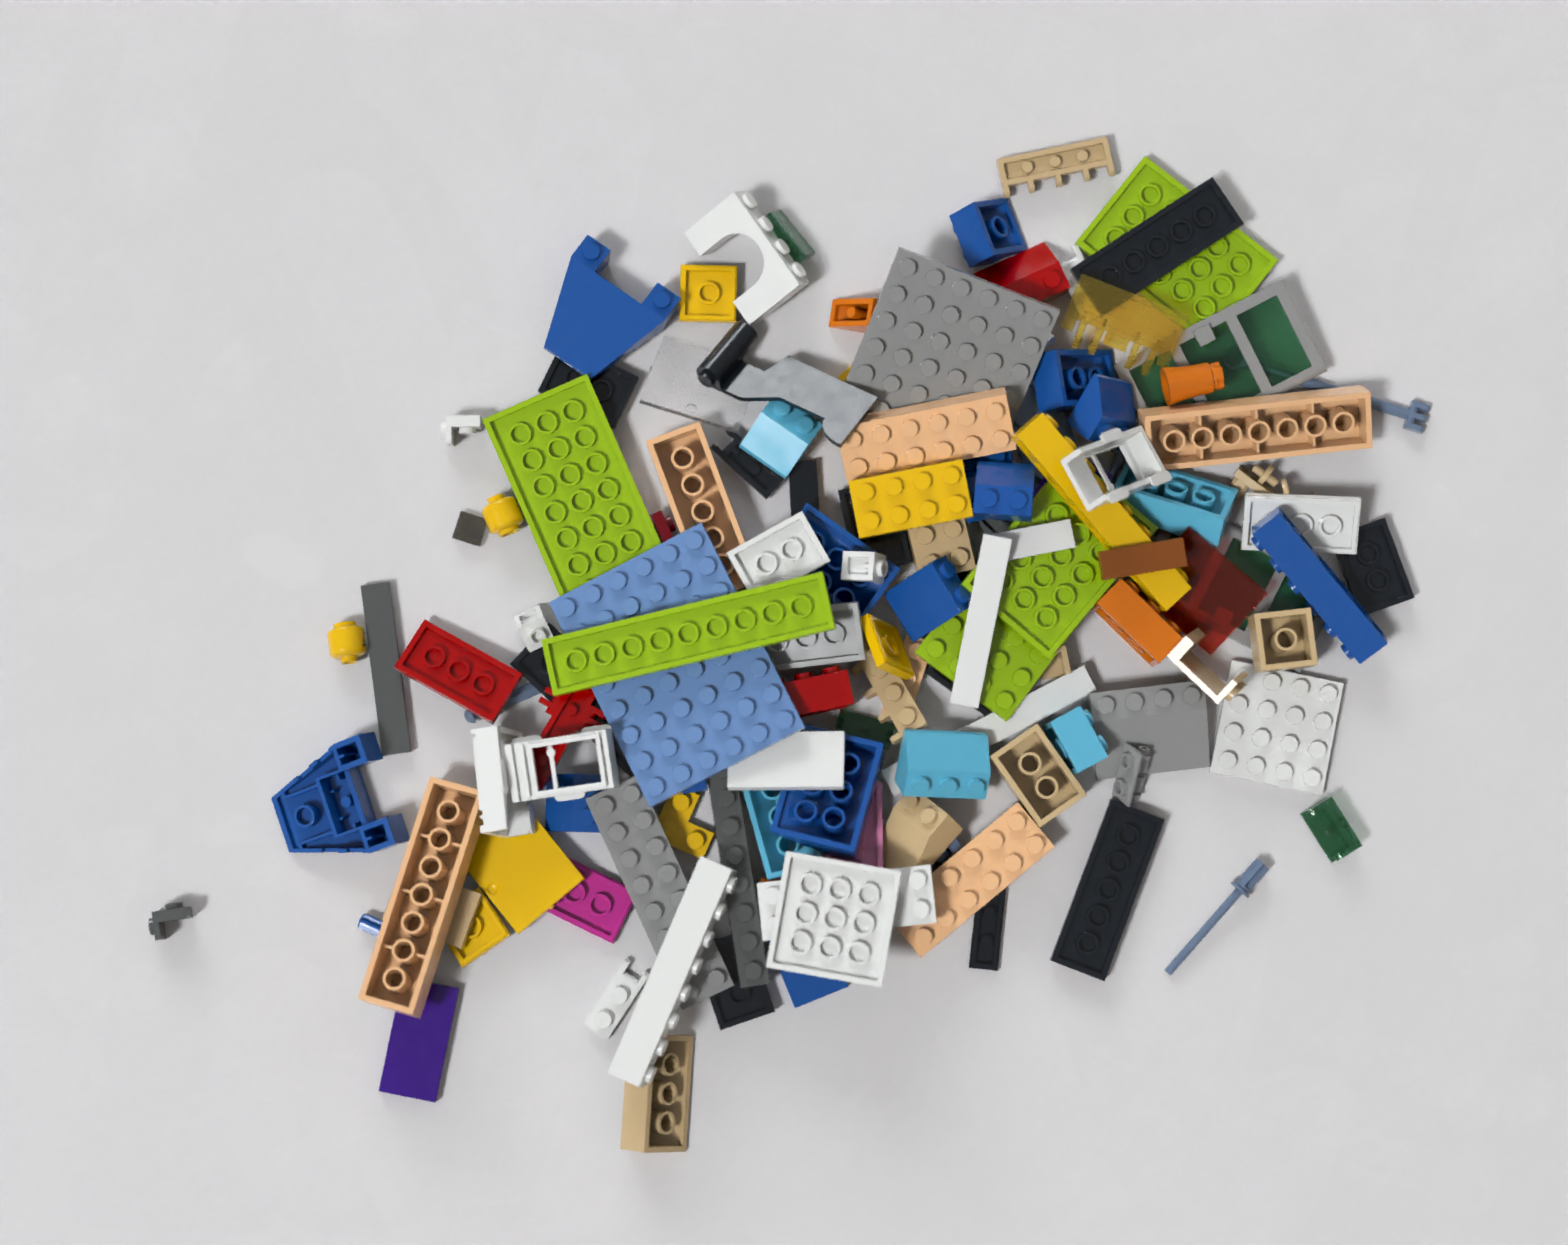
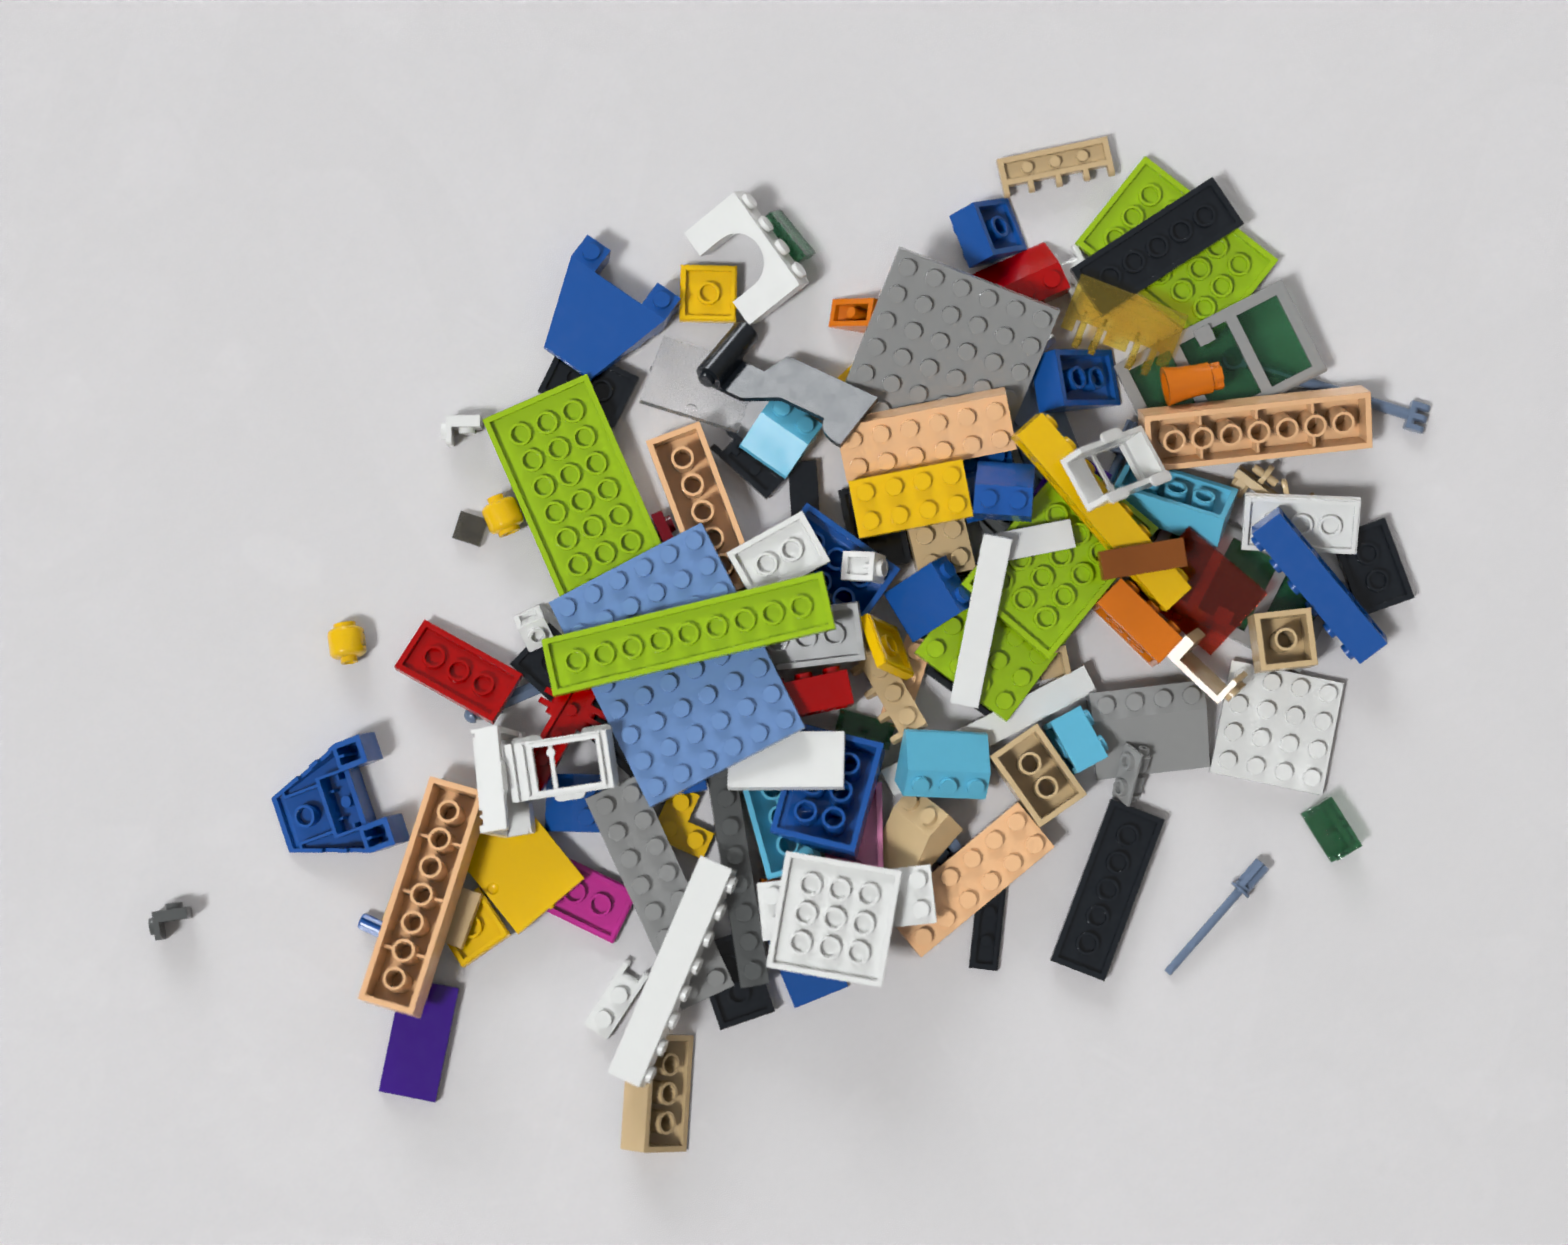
(386, 680): dark grey tile -> none
(1102, 407): blue slope -> none

